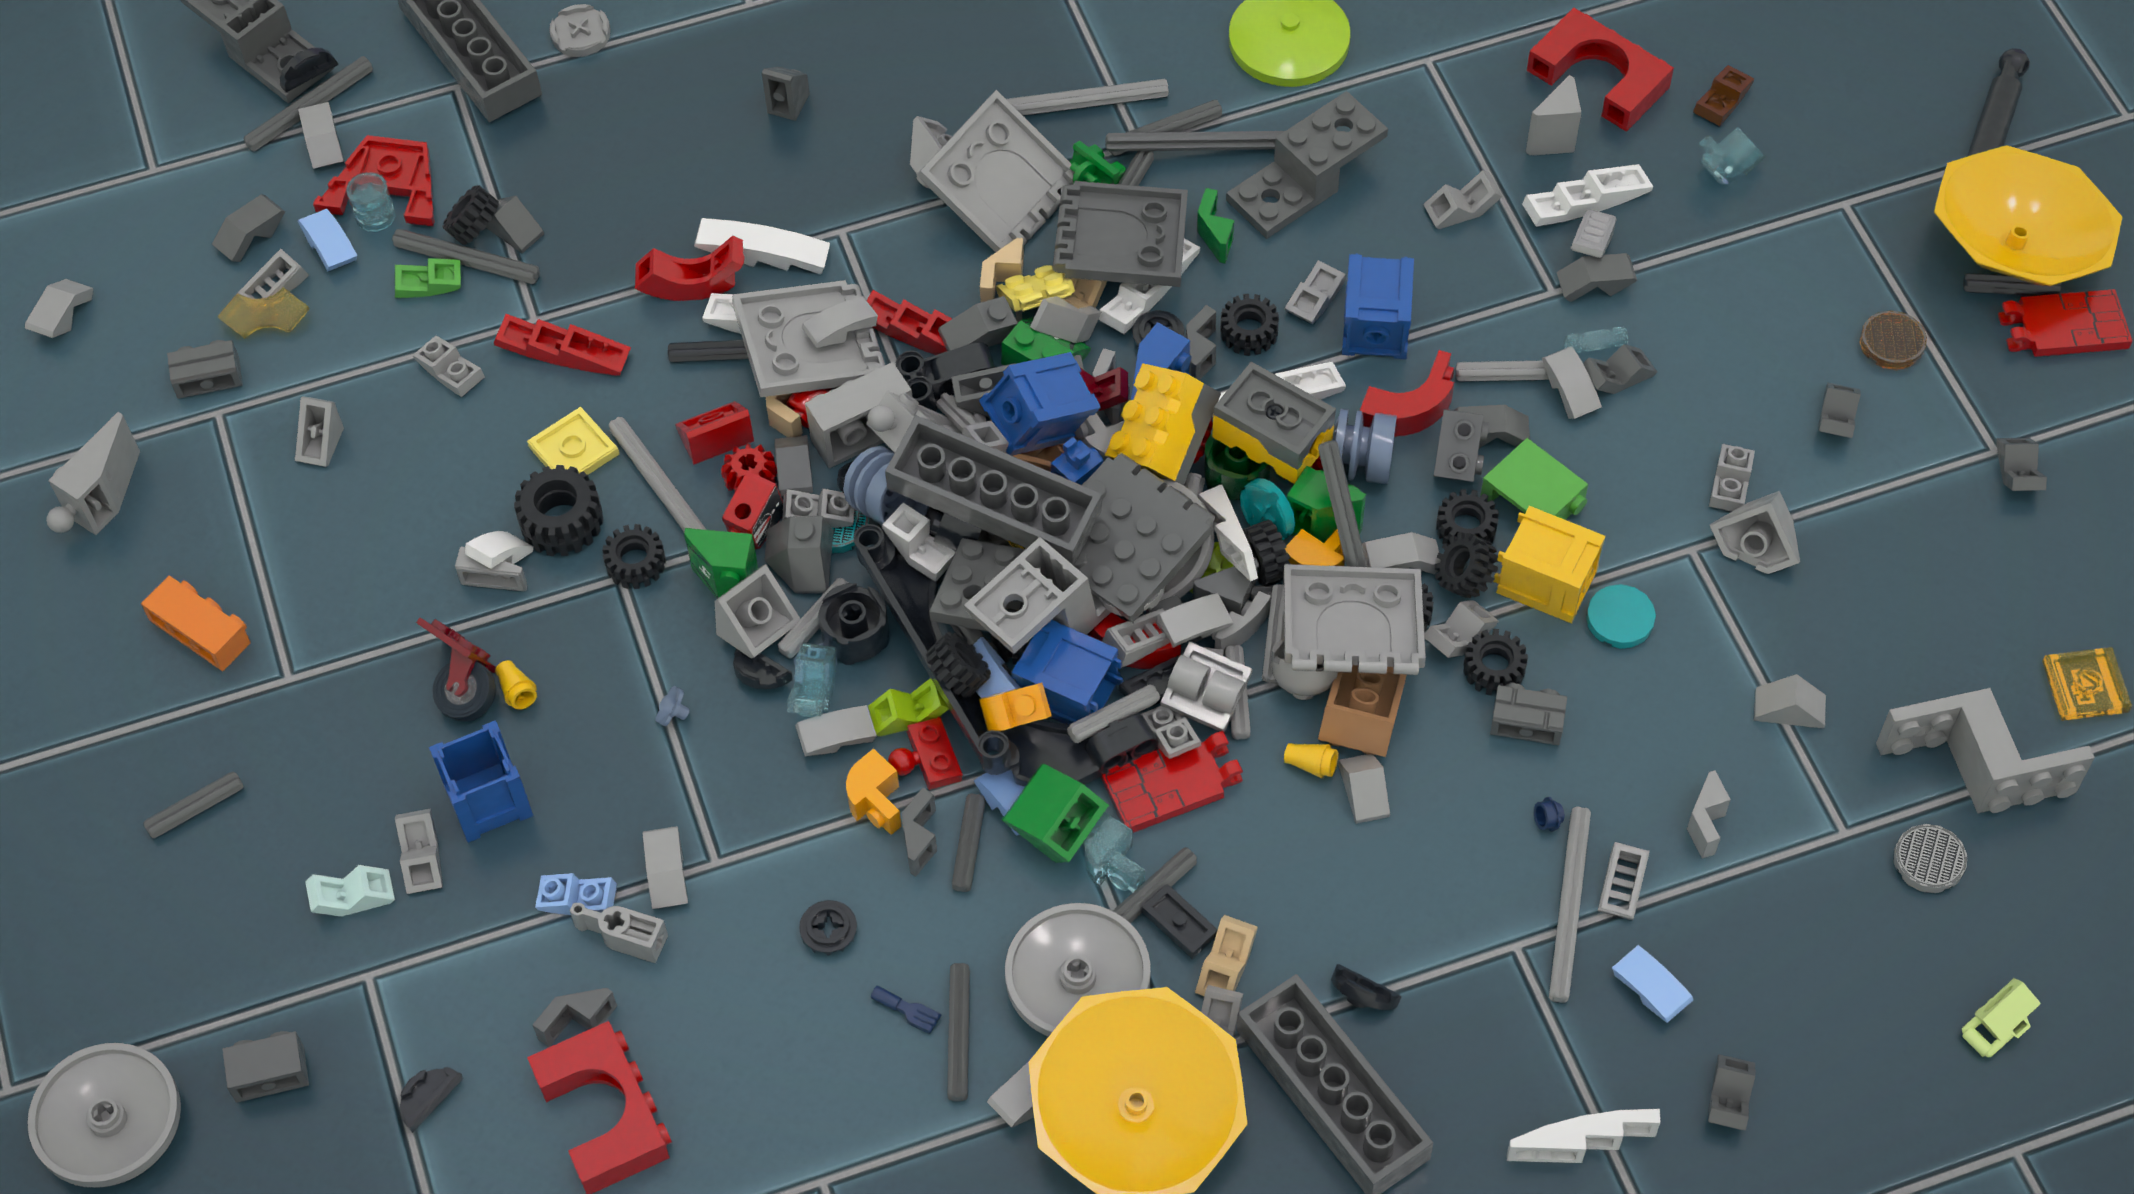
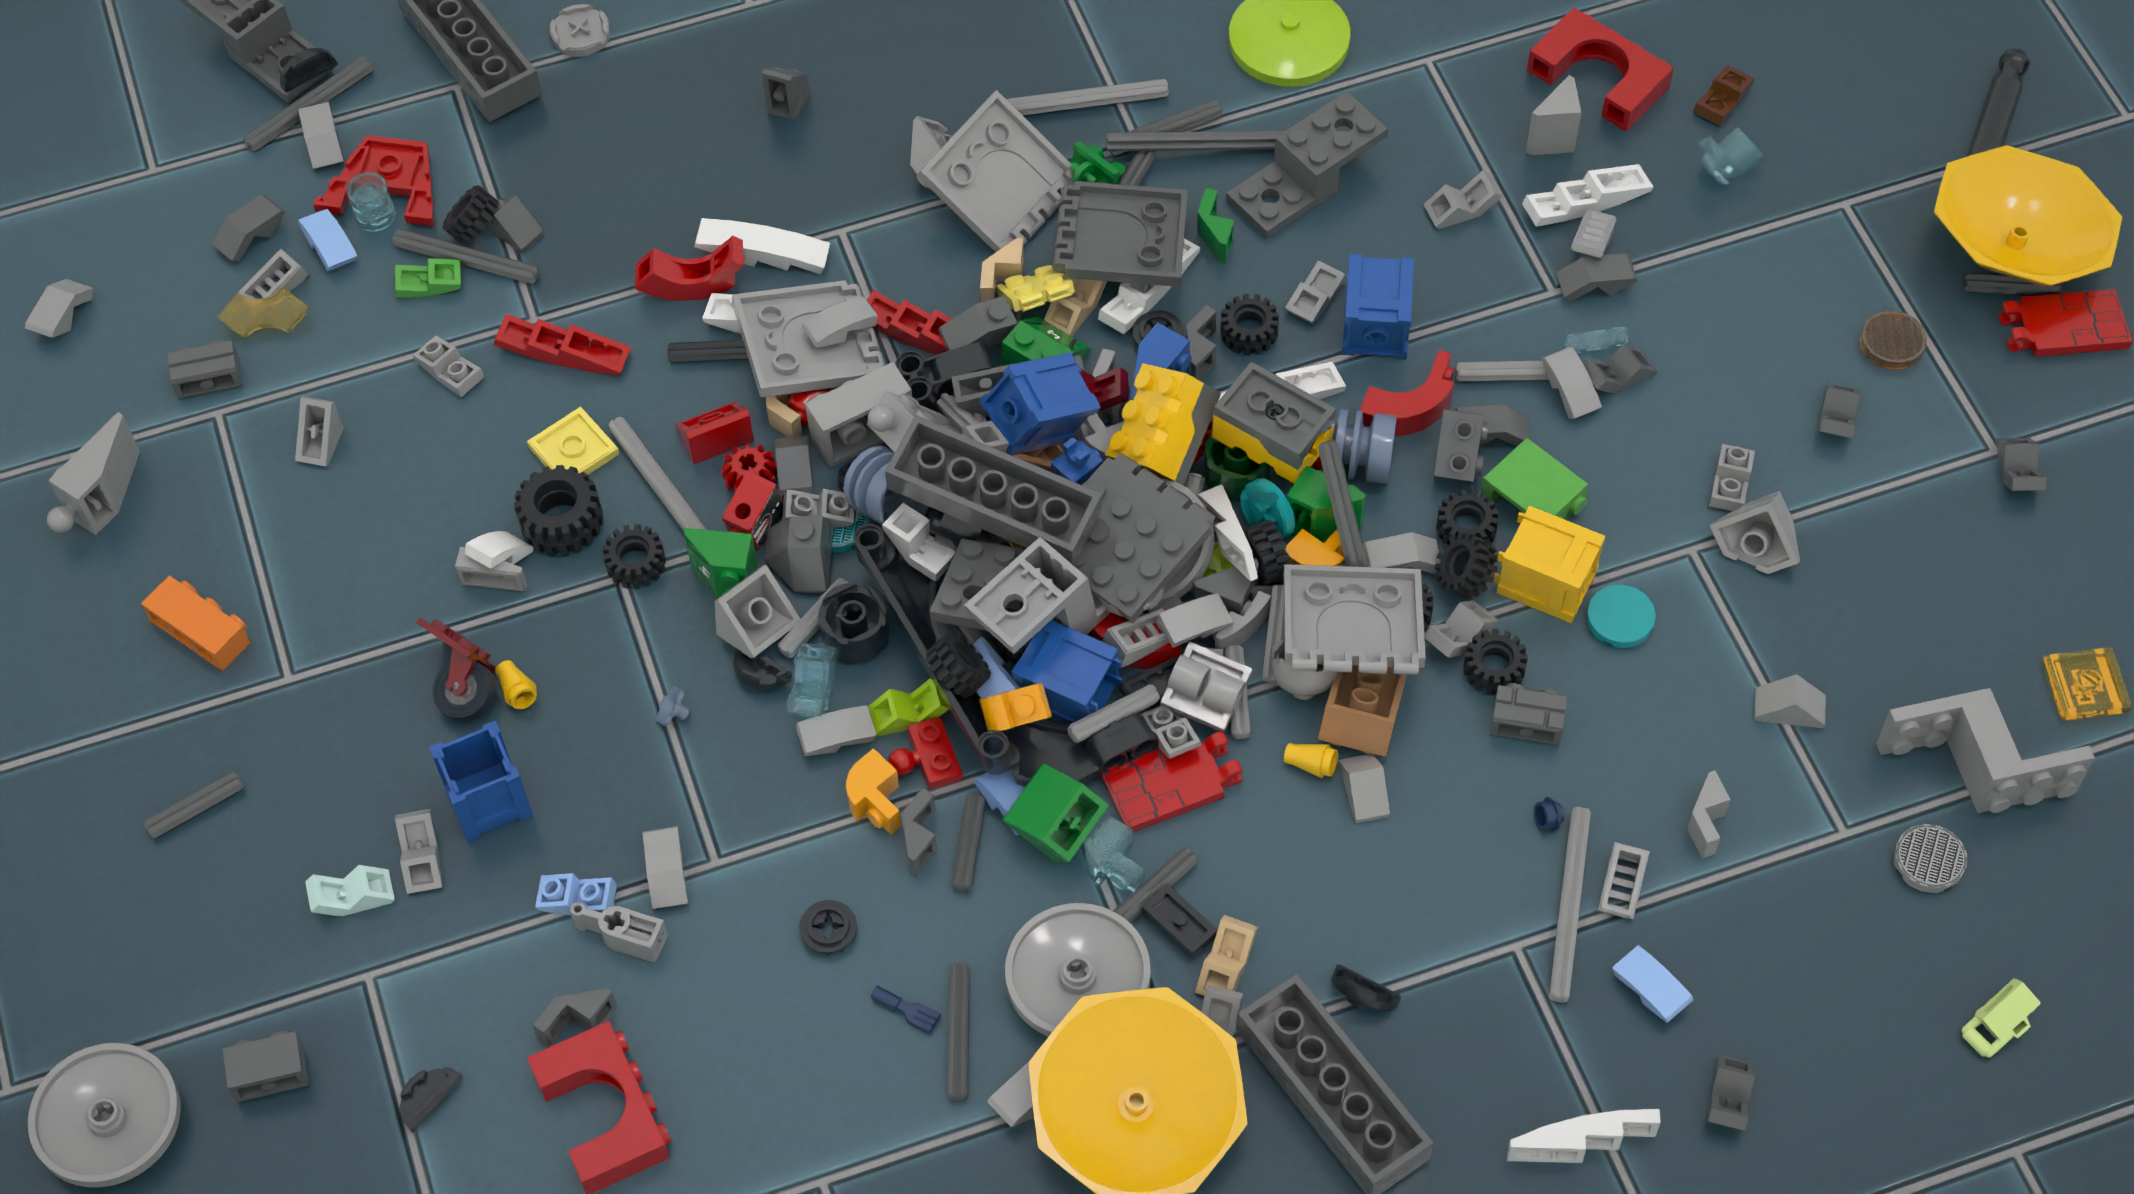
(1064, 320): light grey slope -> none

